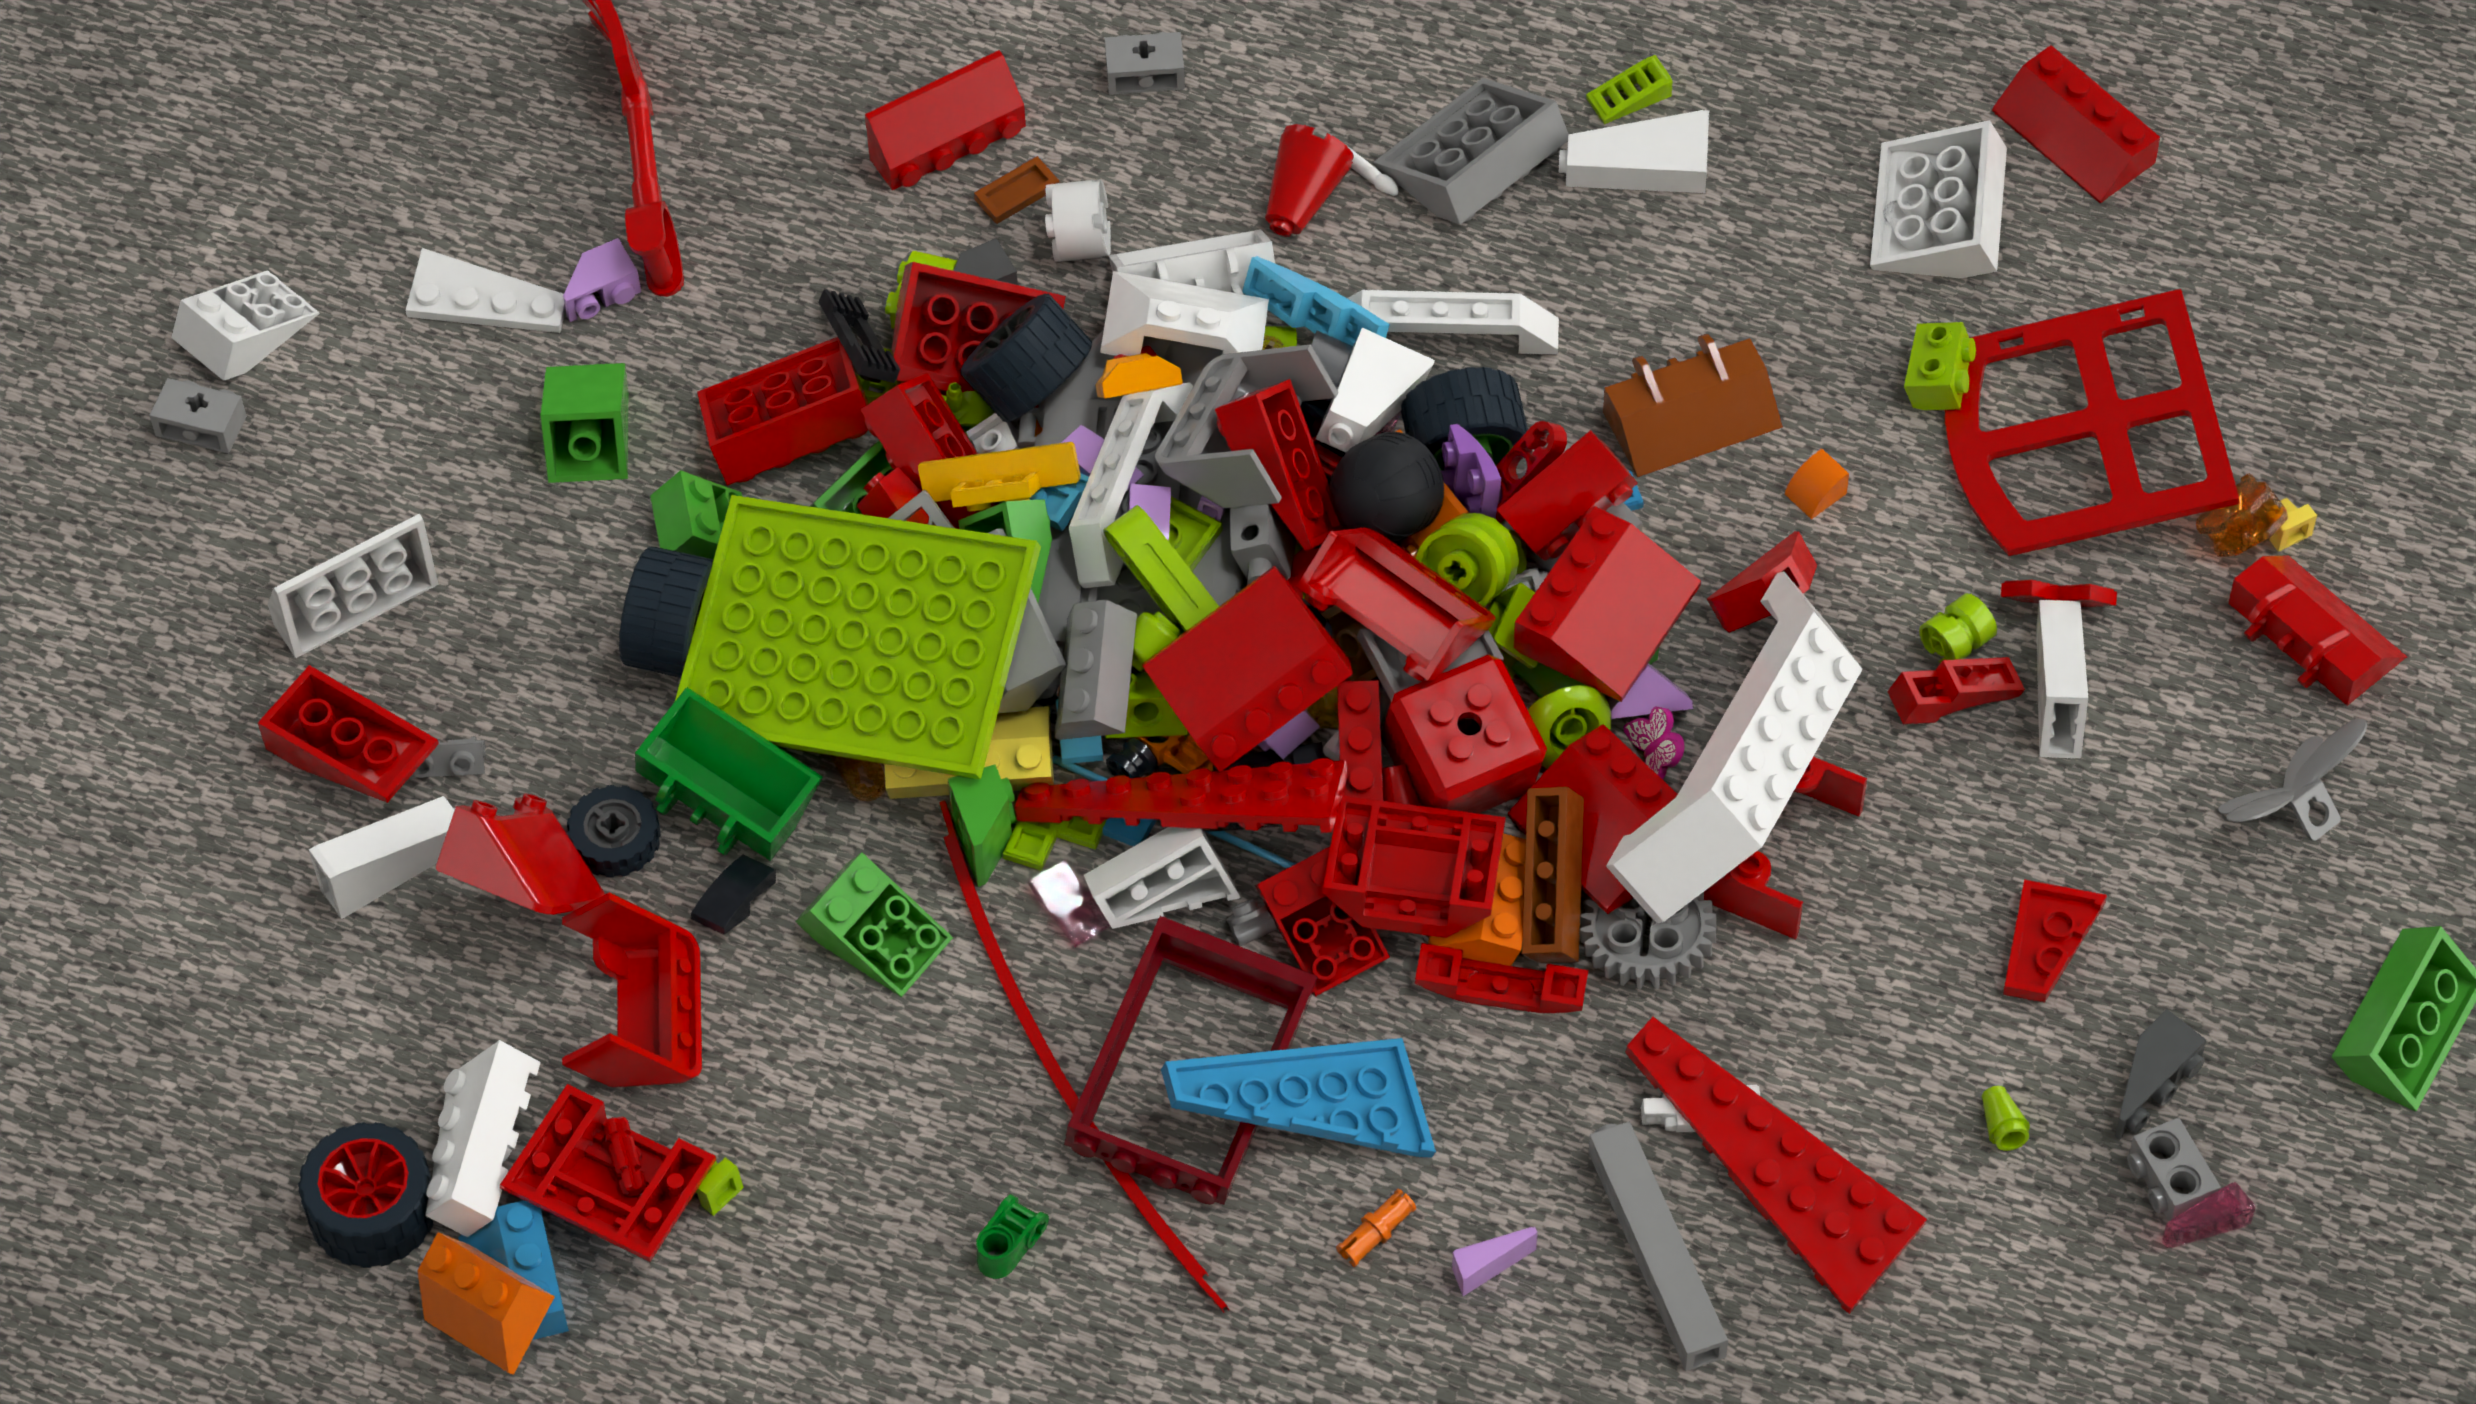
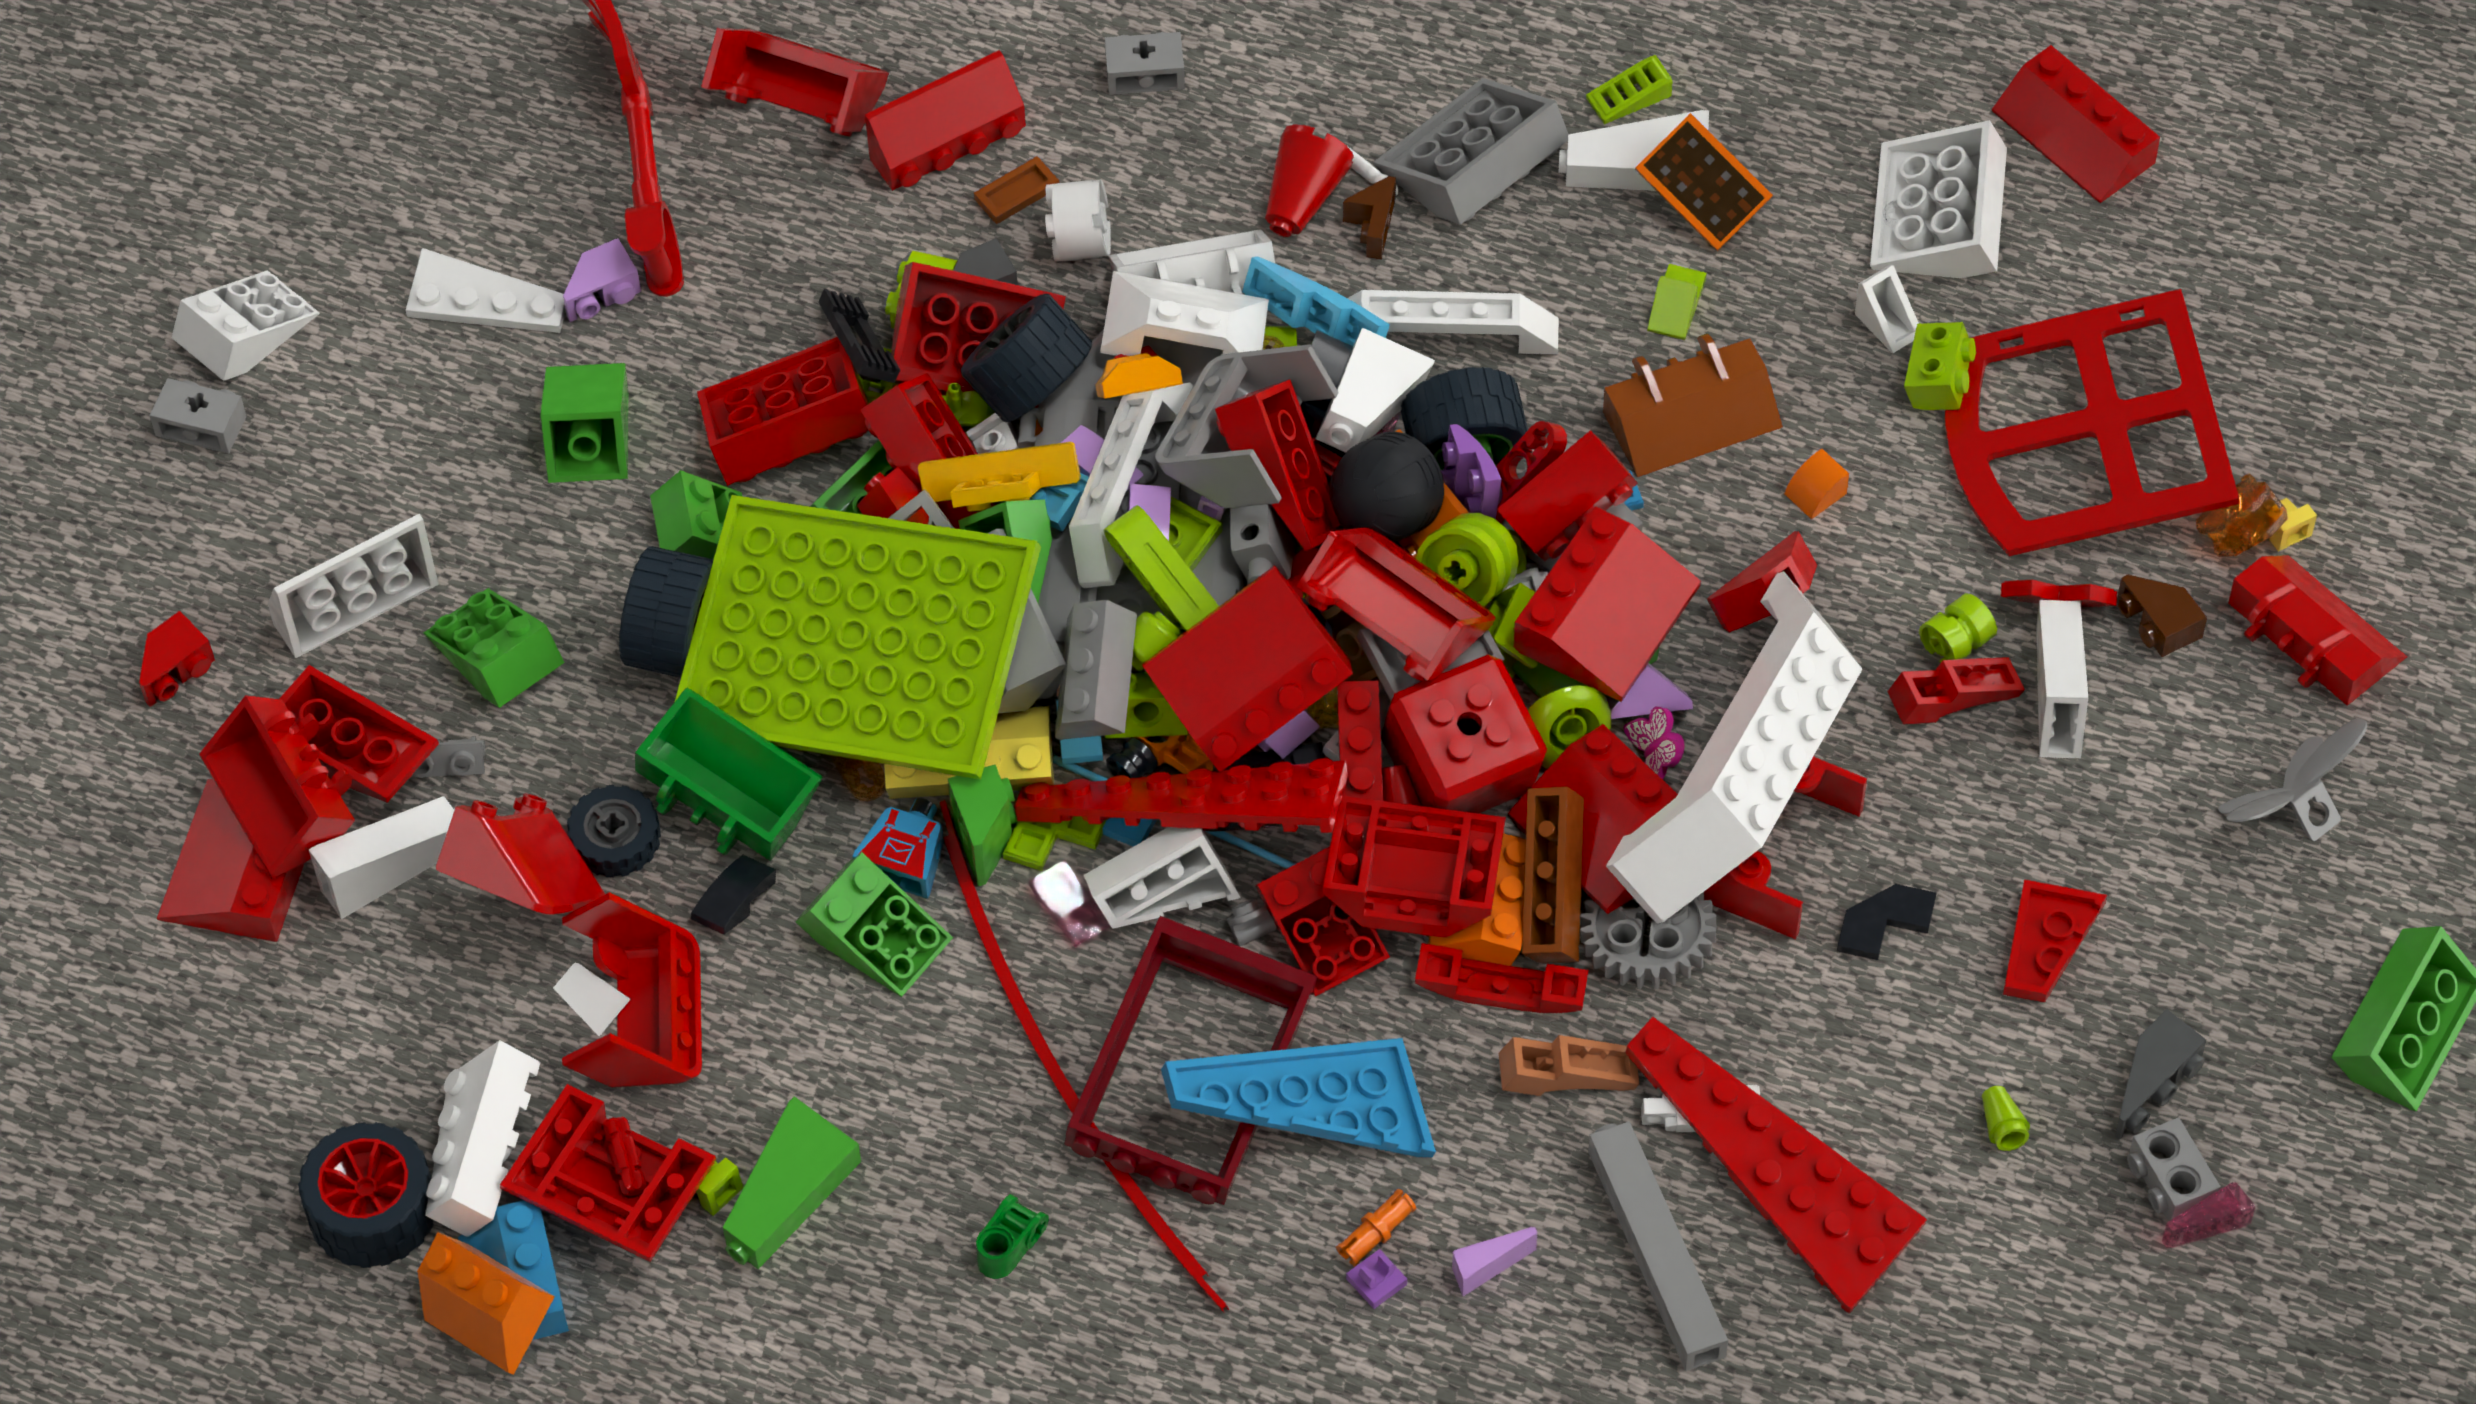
(175, 648): none -> red slope
(222, 879): none -> red slope
(277, 782): none -> red piece
(496, 646): none -> bright green slope
(591, 997): none -> white sticker
(789, 1182): none -> bright green slope
(793, 76): none -> red windscreen
(906, 846): none -> torso
(1373, 211): none -> reddish brown slope
(1376, 1278): none -> medium lavender tile
(1565, 1065): none -> nougat slope
(1676, 301): none -> lime slope
(1703, 182): none -> tile
(1886, 309): none -> white slope
(1896, 907): none -> black tile
(2168, 615): none -> reddish brown slope

